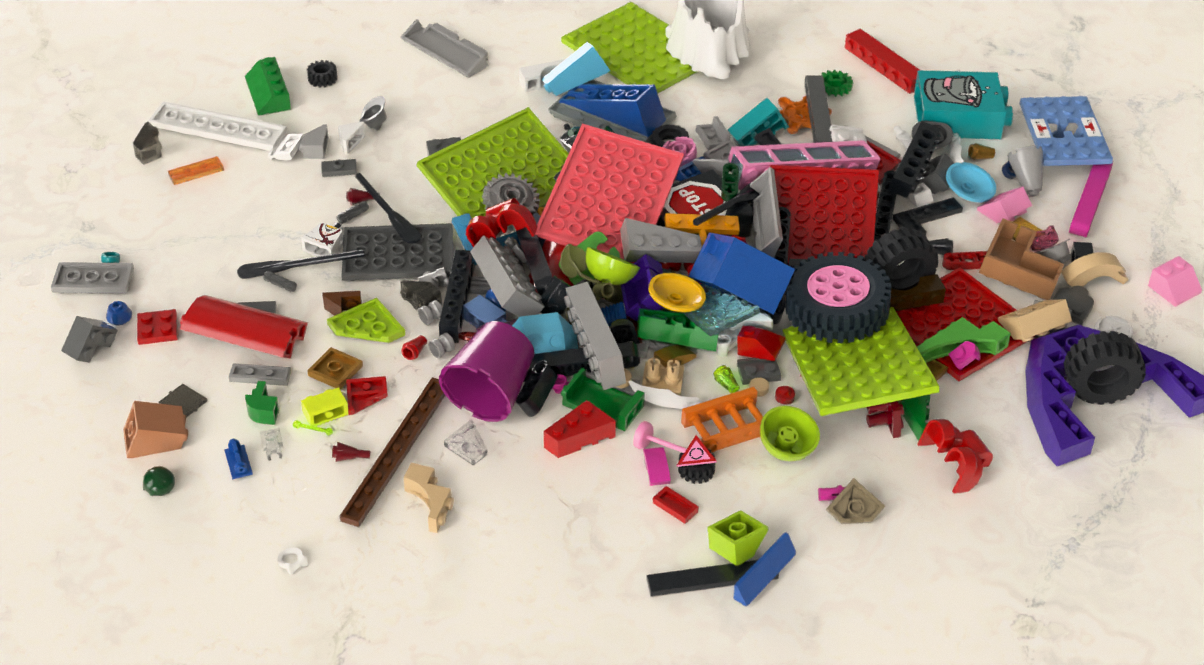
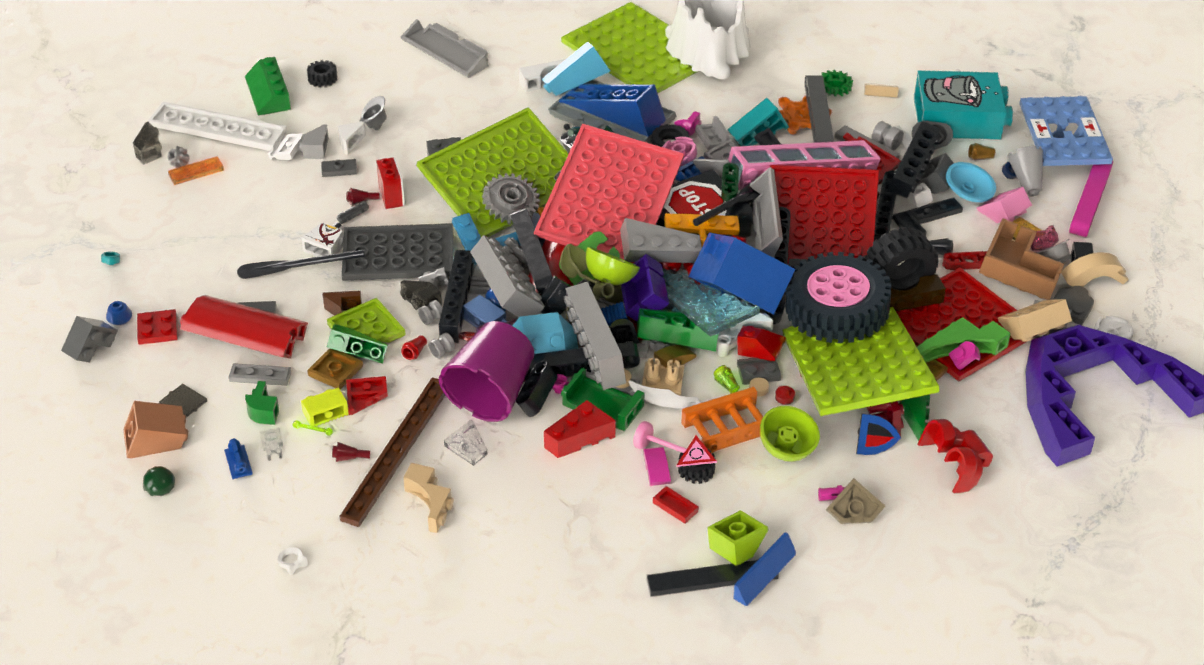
(92, 277): light grey plate -> none
(178, 157): none -> light grey gear
(279, 281): dark grey axle -> none
(356, 344): none -> green slope
(390, 183): none -> red piece
(400, 224): black piece -> none
(499, 218): red piece -> none
(677, 292): yellow dish -> none
(690, 123): none -> dark pink plate
(846, 133): white plate -> none
(875, 435): none -> blue shield
(881, 90): none -> tan slope
(882, 59): red brick -> none
(887, 135): none -> light grey wheel
(955, 149): white sword -> none
(1101, 351): black tyre -> none
(1175, 281): bright pink slope -> none

